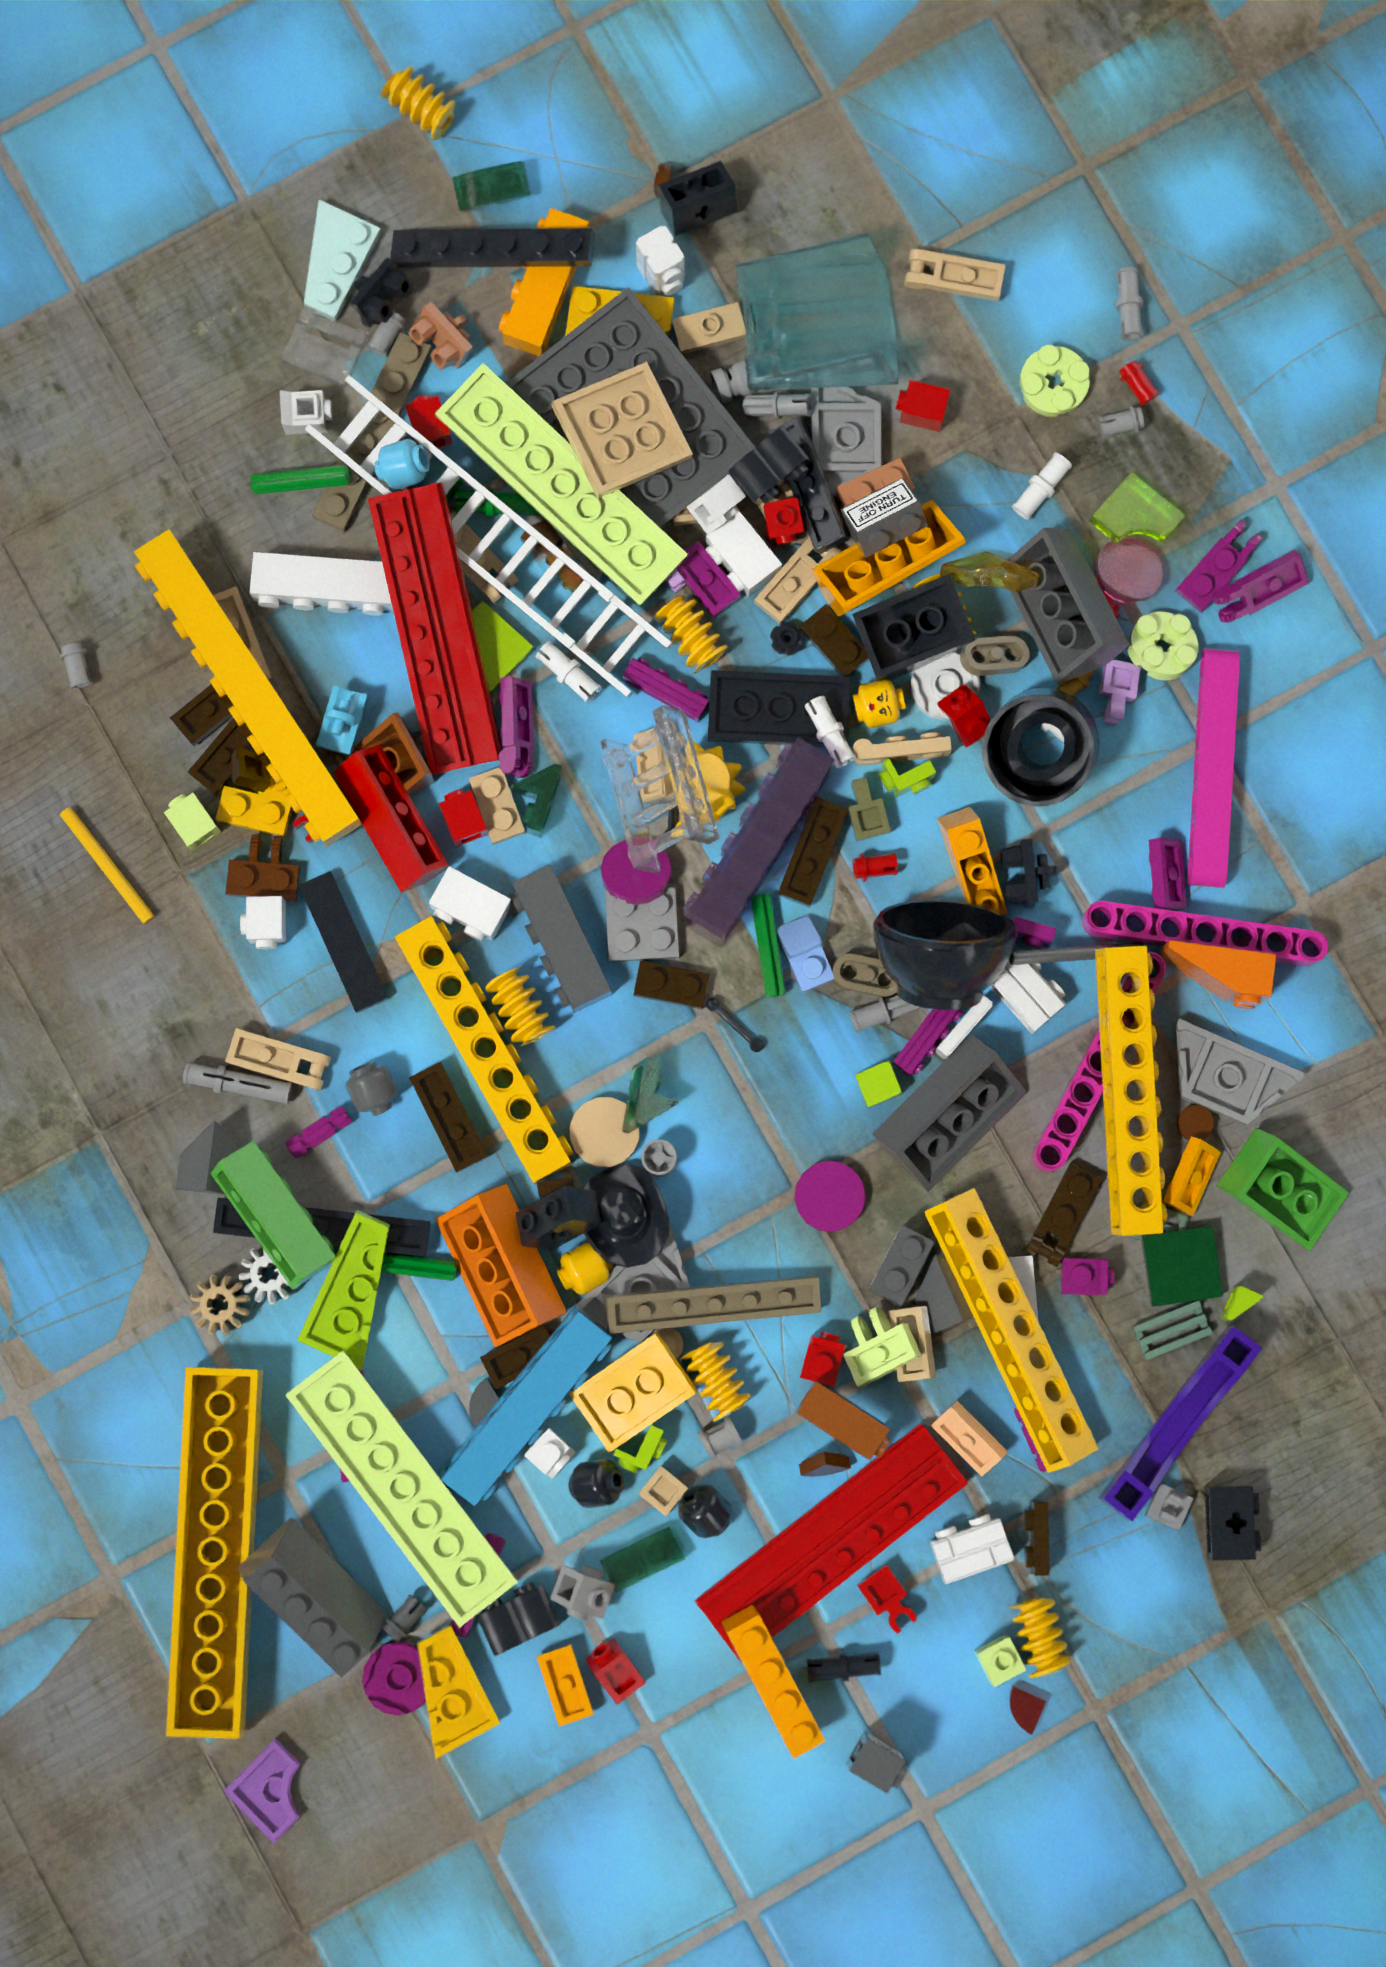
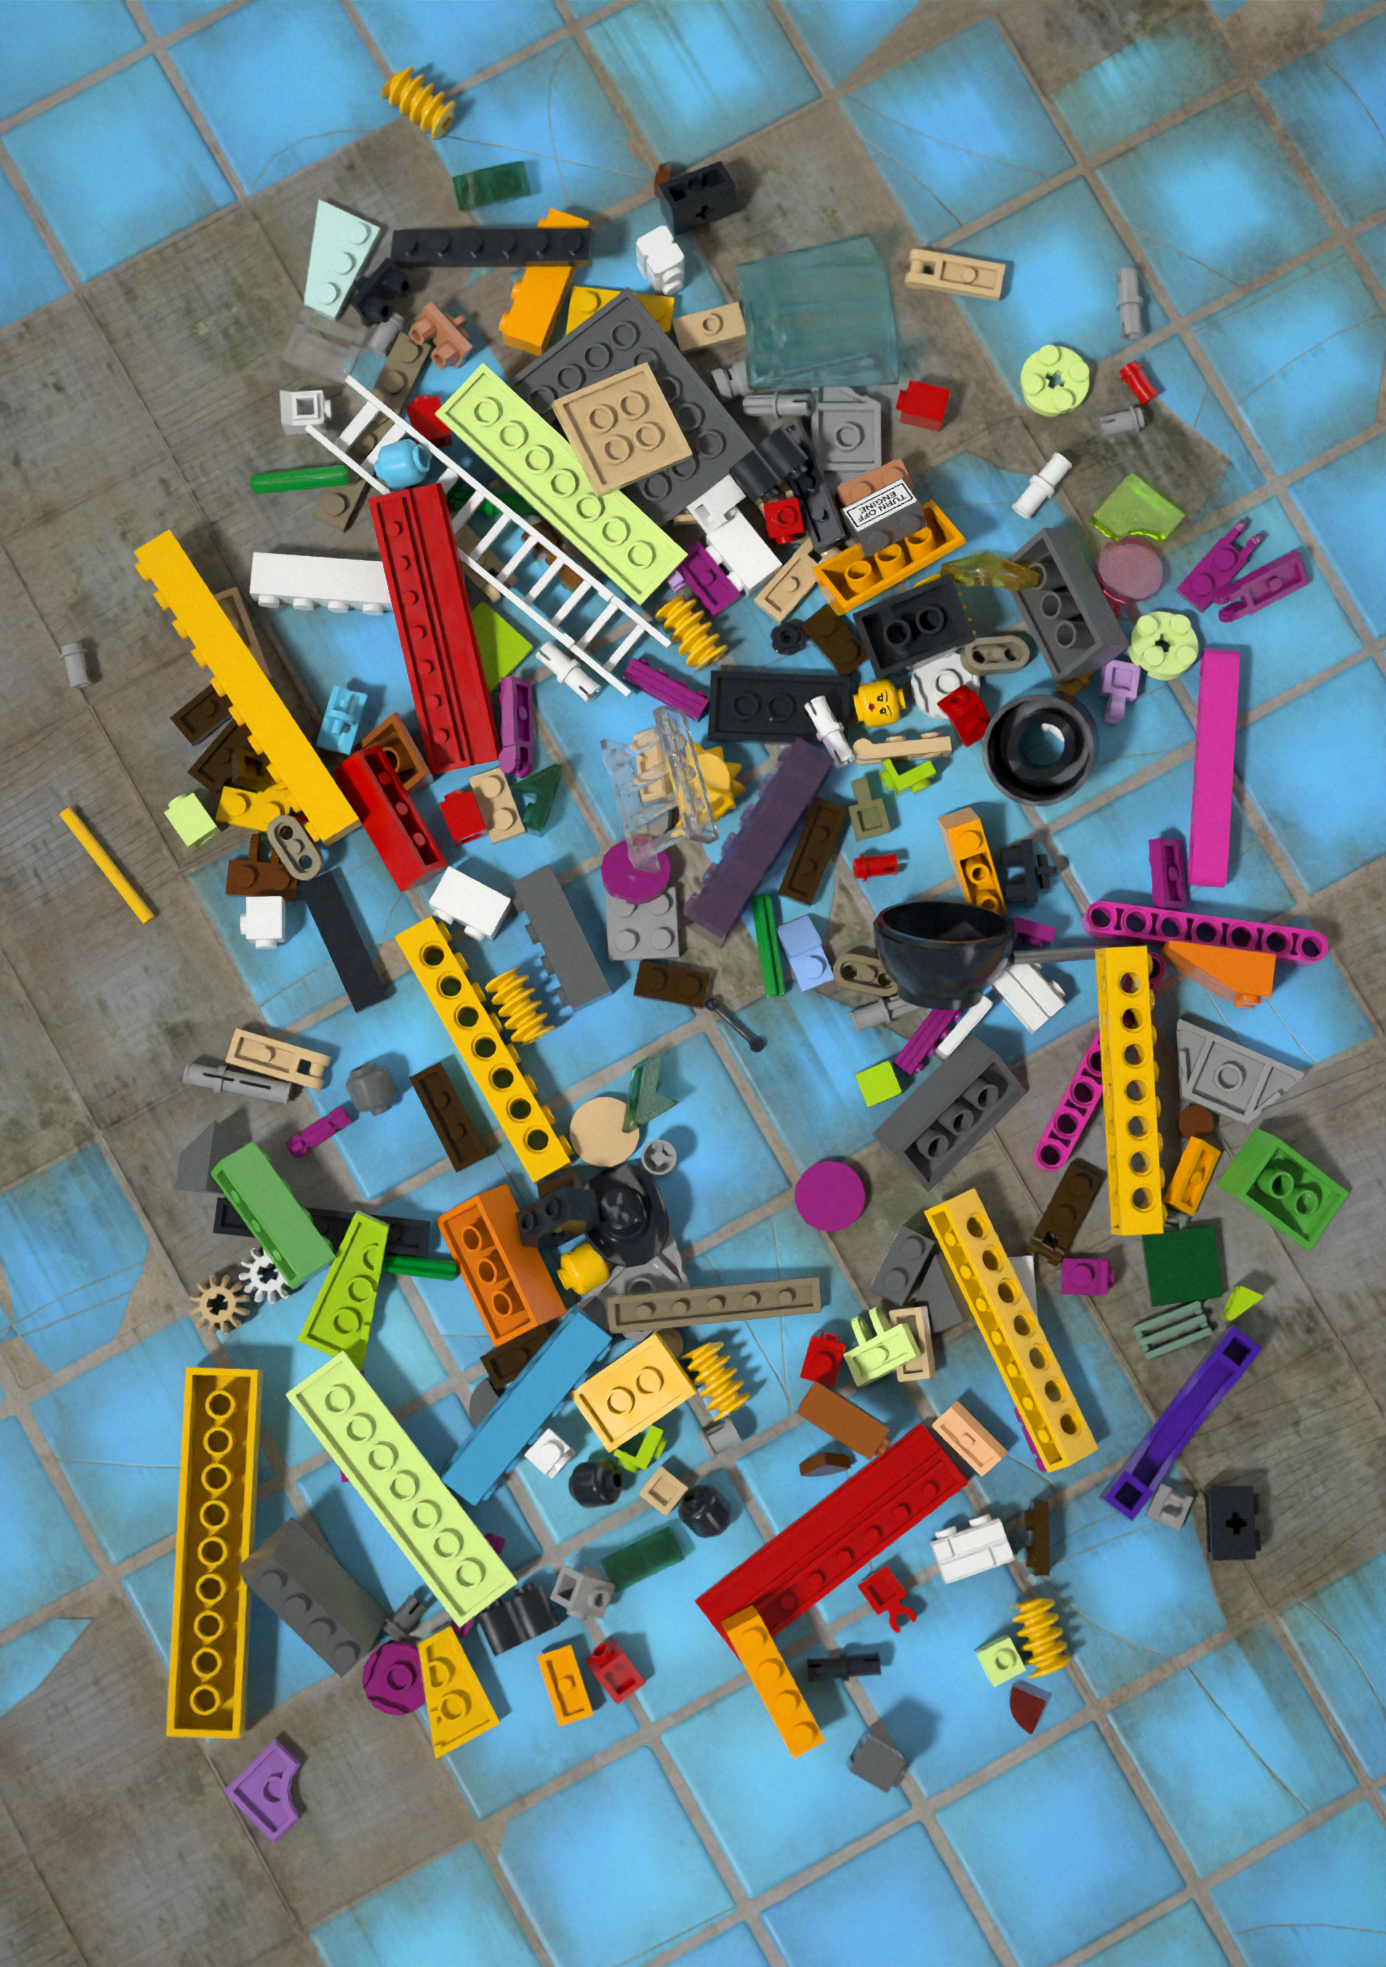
(294, 849): none -> dark tan plate

